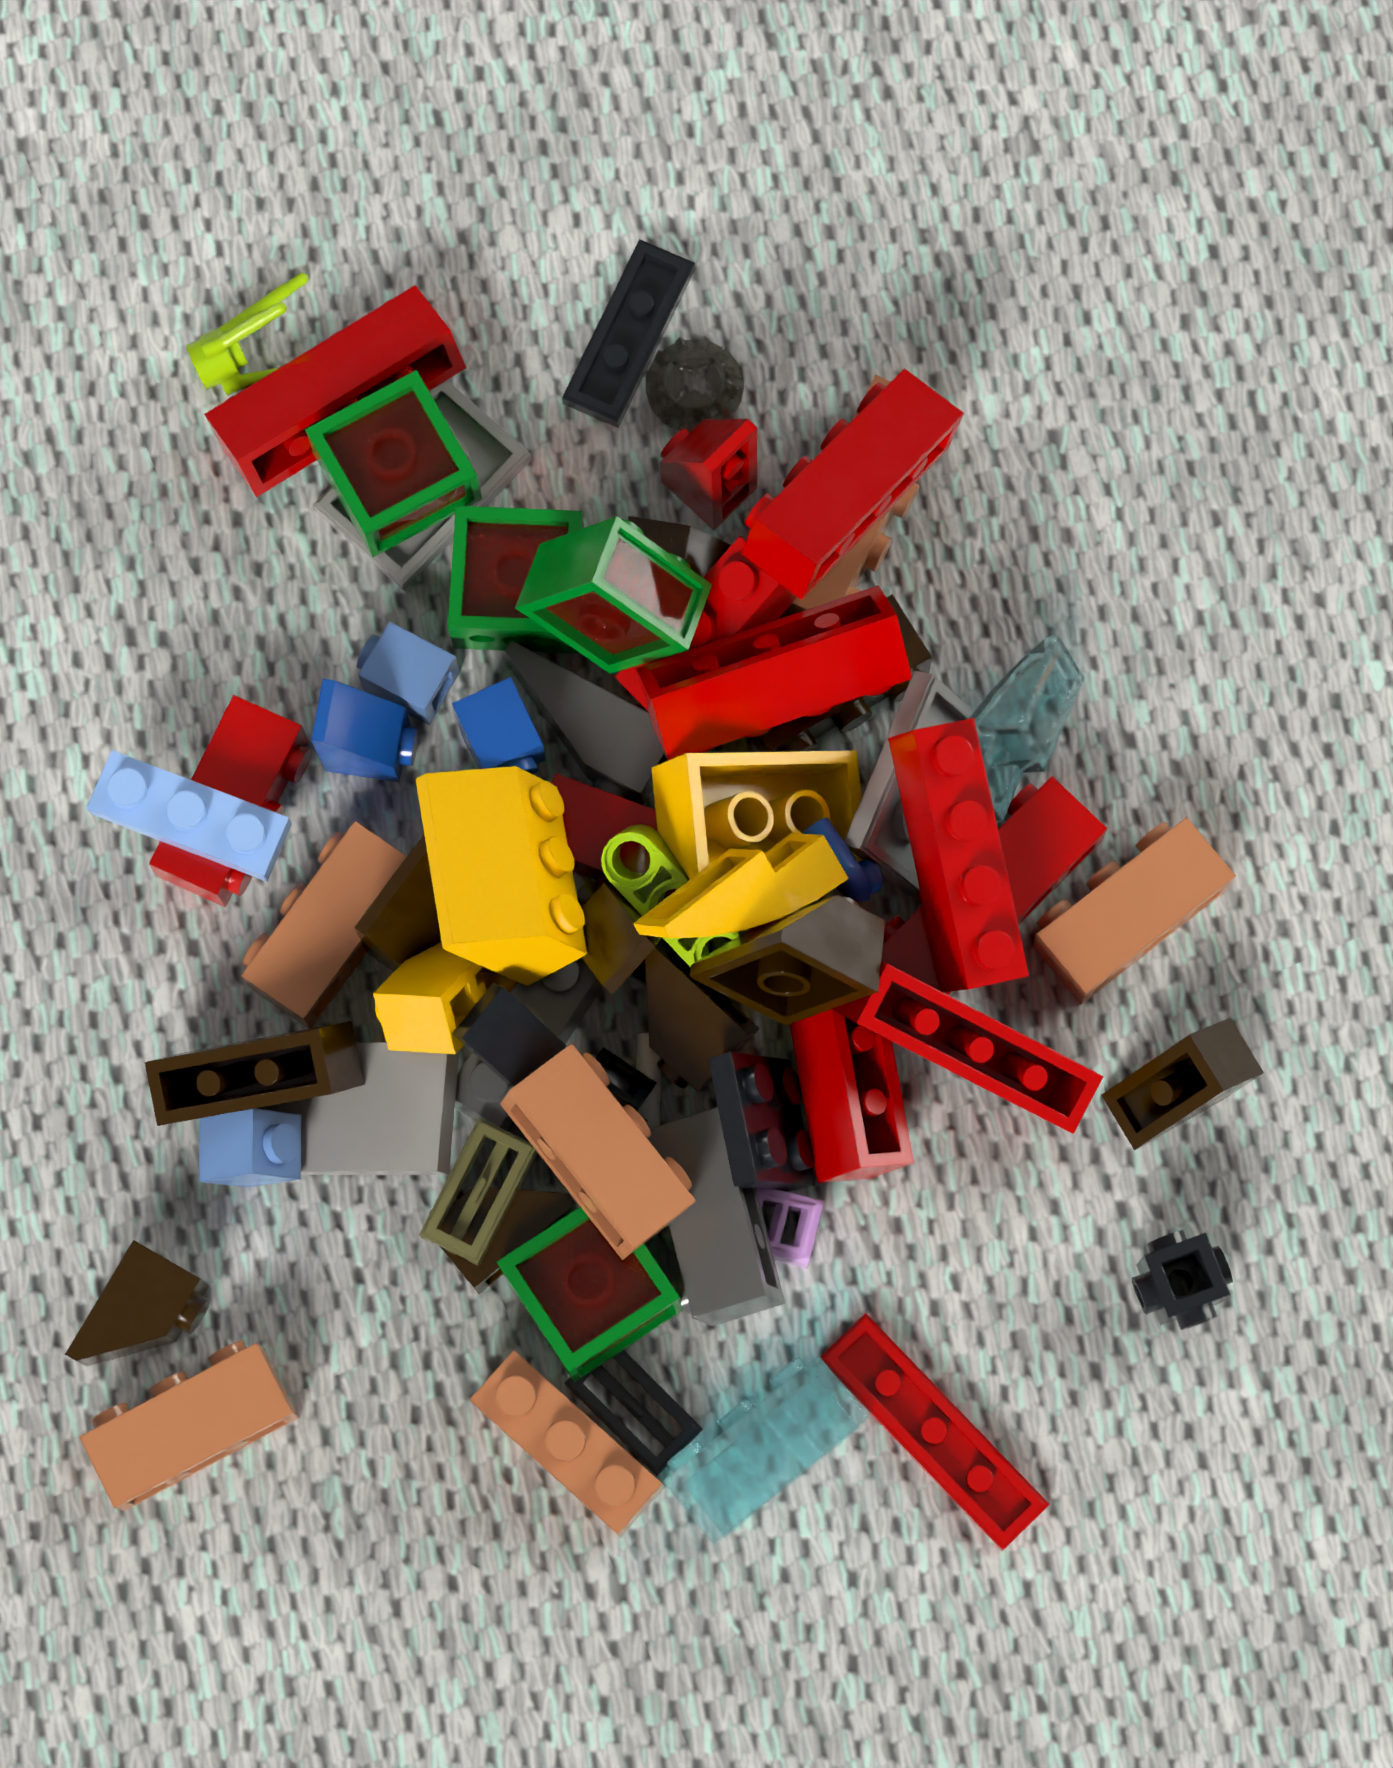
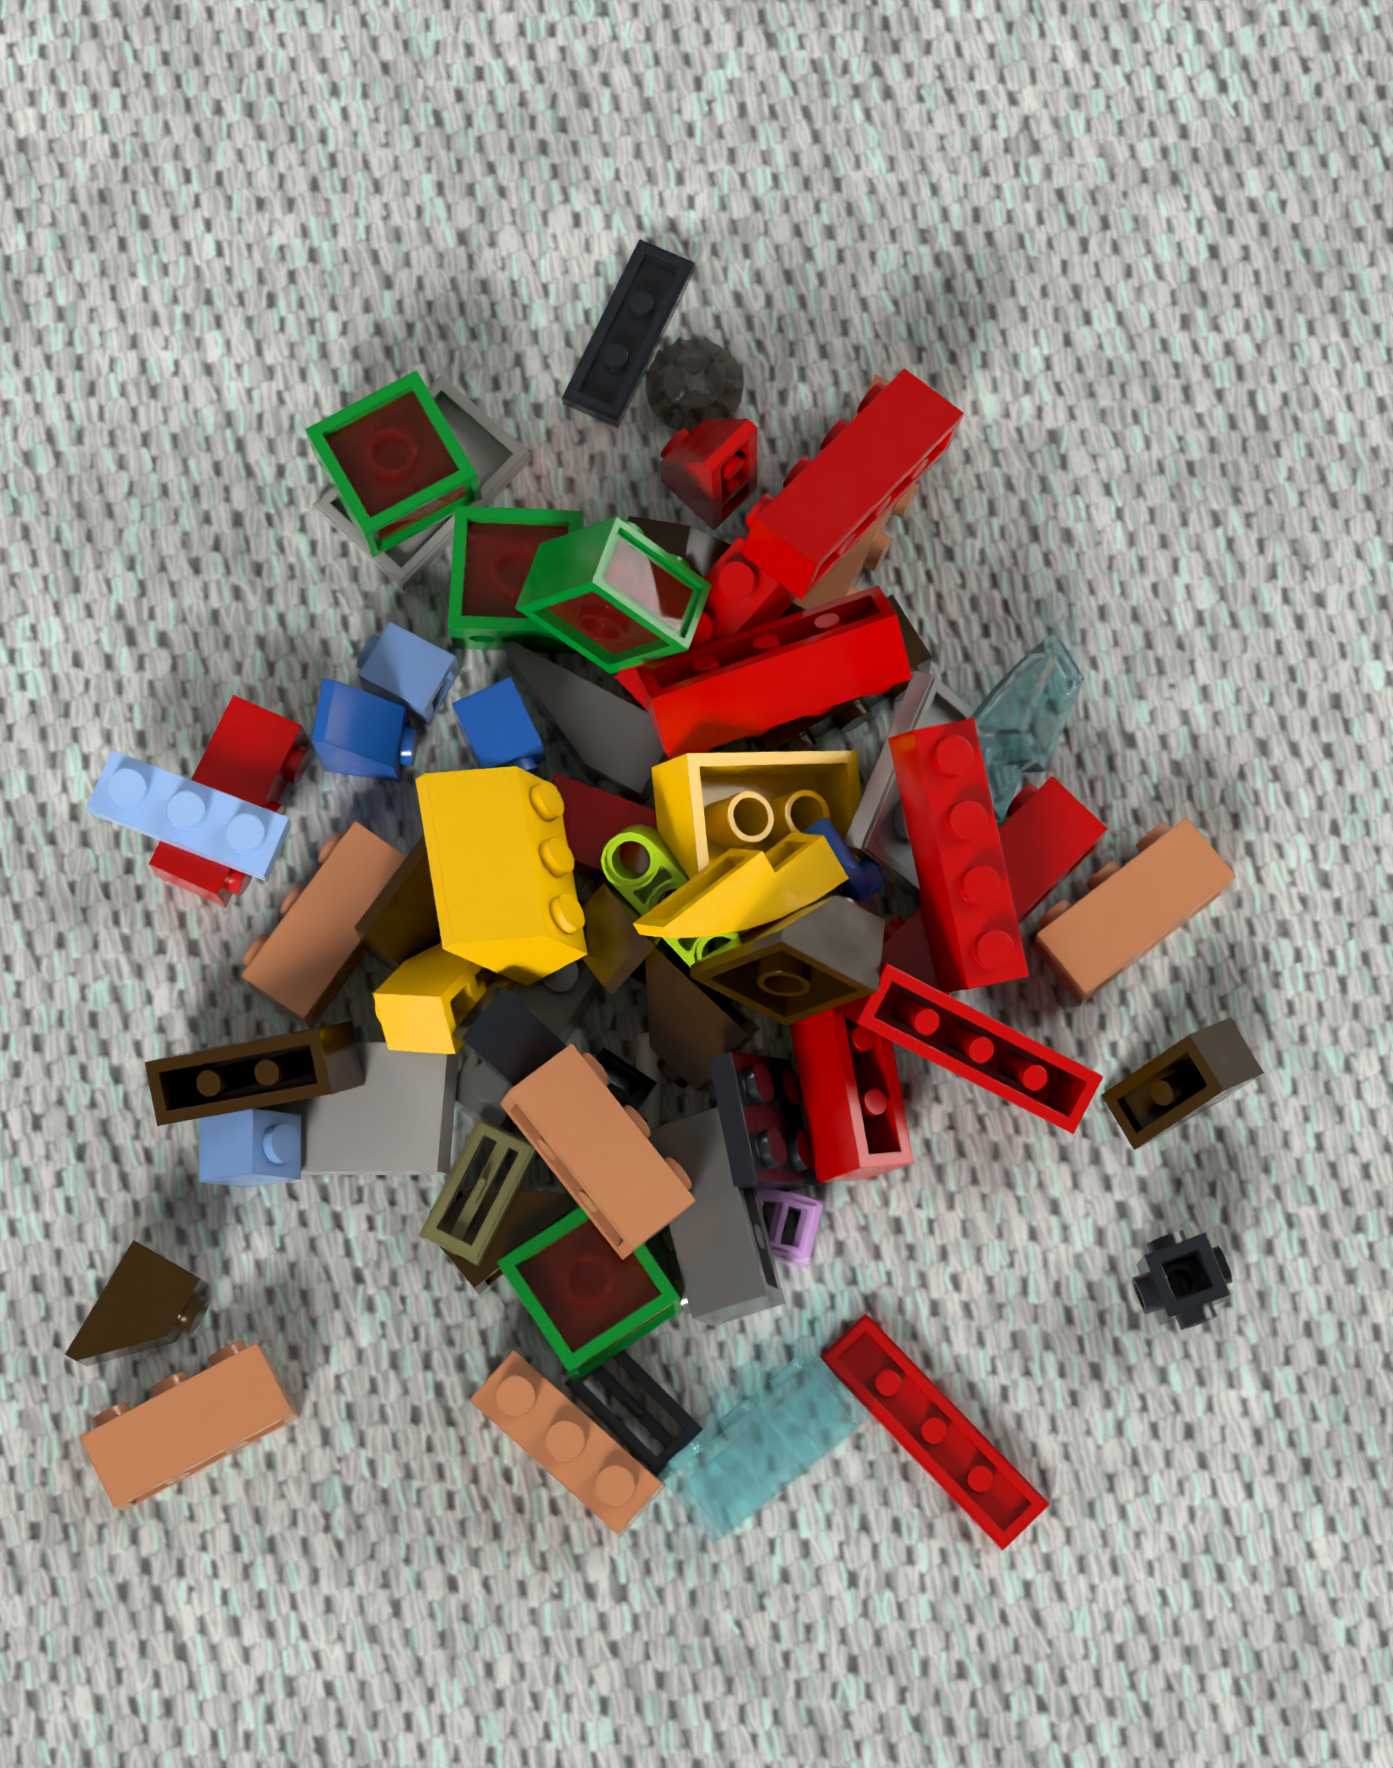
(219, 352): lime plant -> none
(268, 420): red brick -> none

